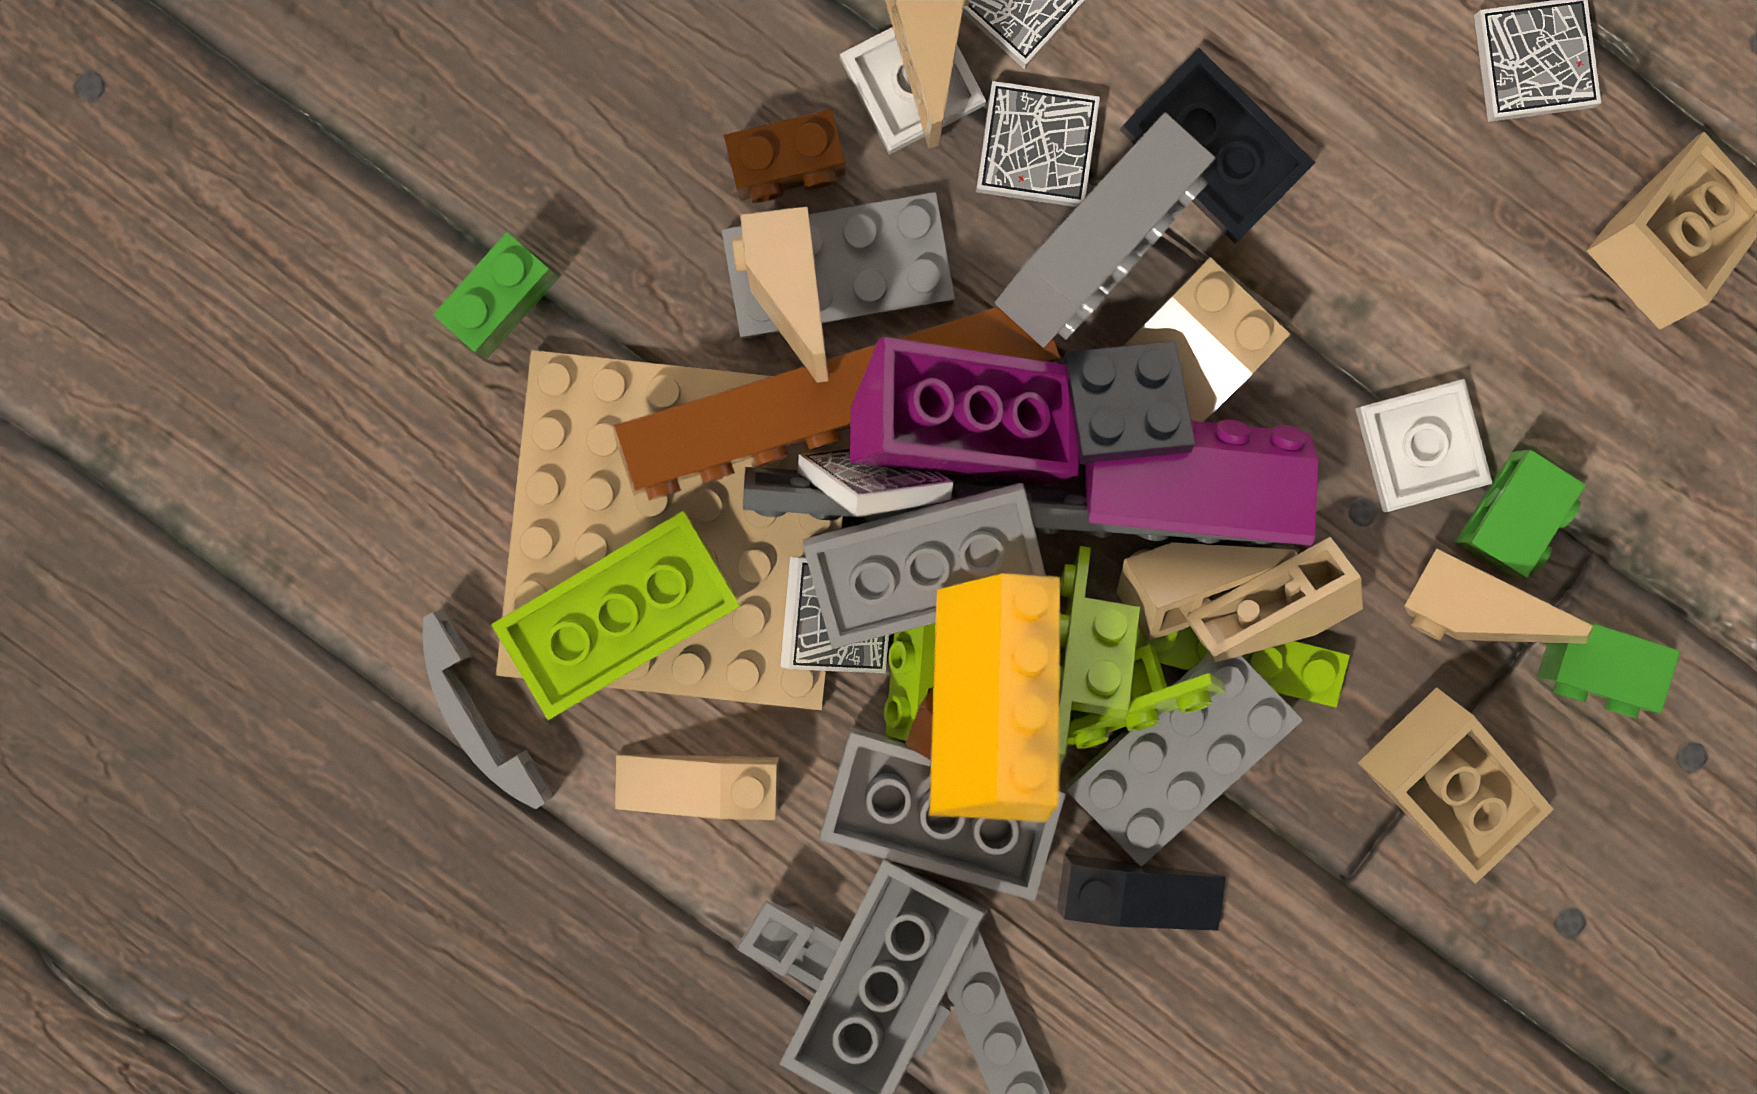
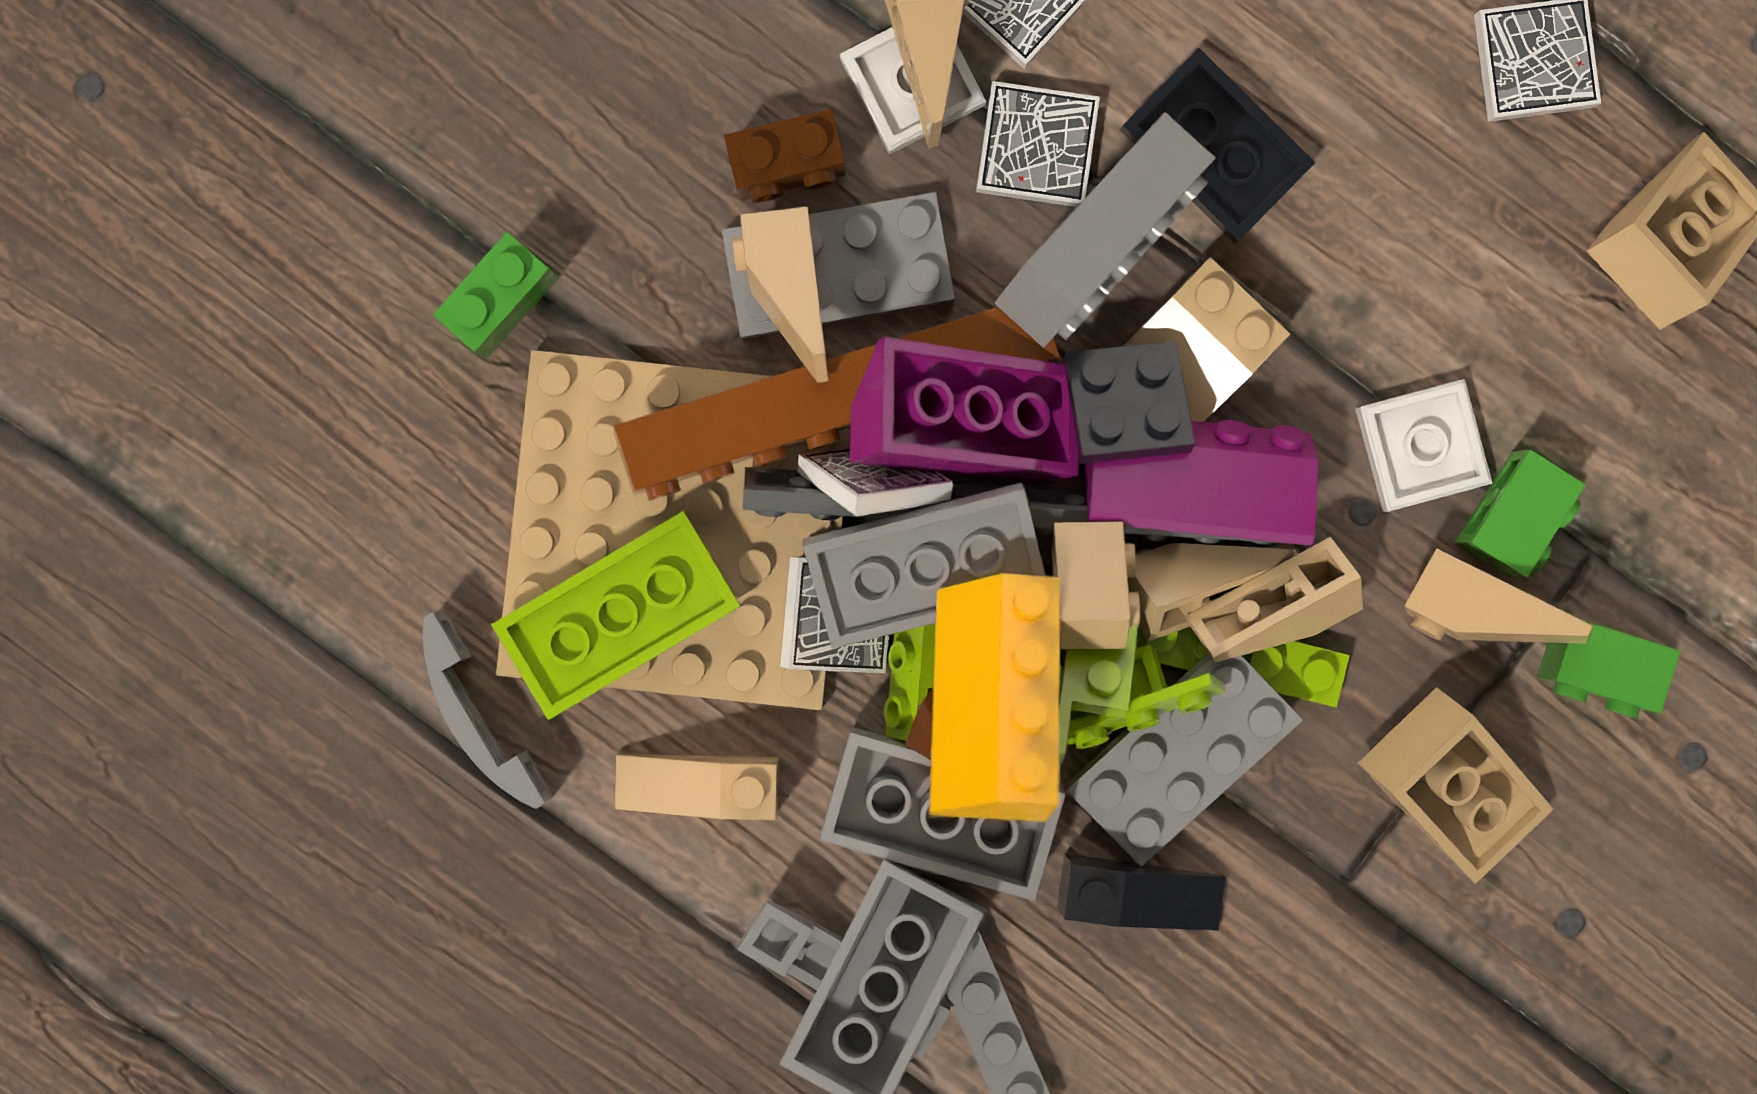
(1094, 585): none -> tan brick

